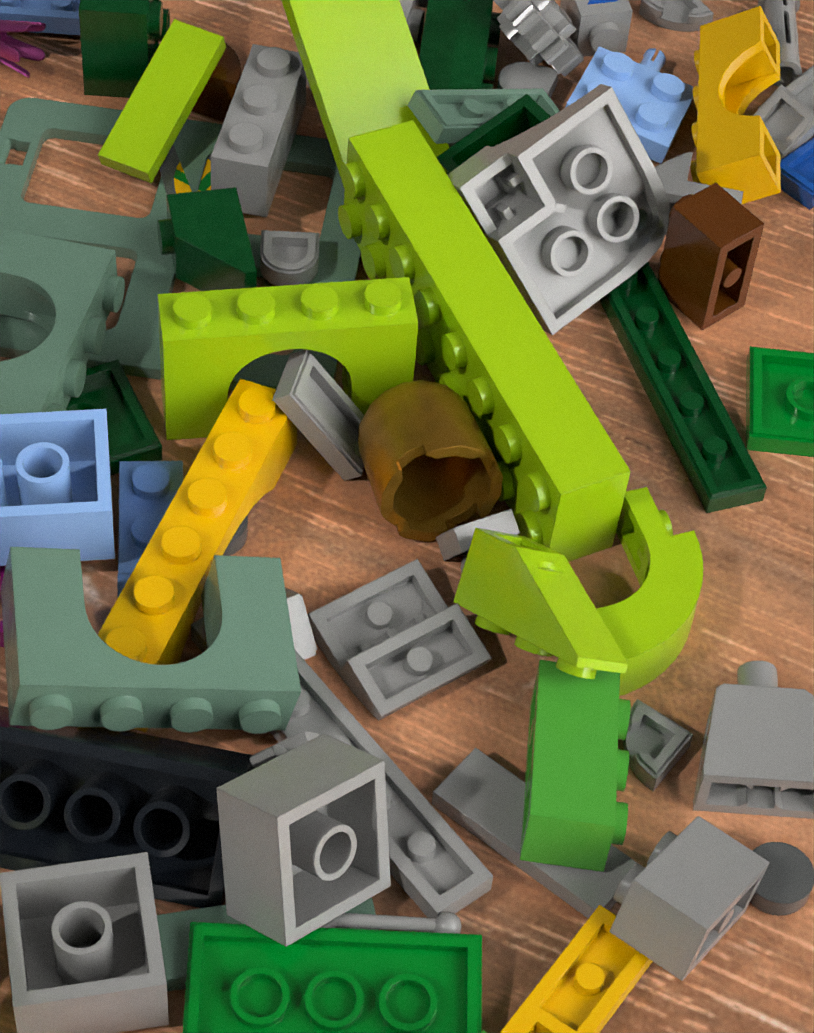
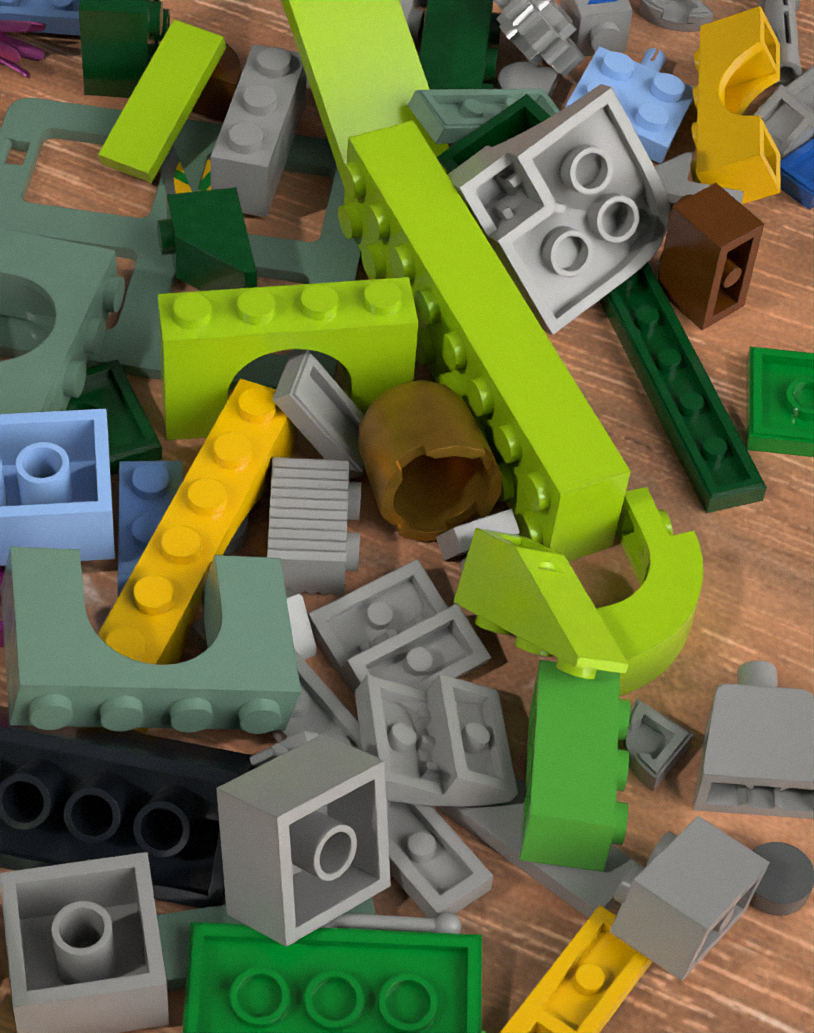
(289, 257): light grey tile -> none
(310, 523): none -> light grey brick
(437, 742): none -> light grey slope

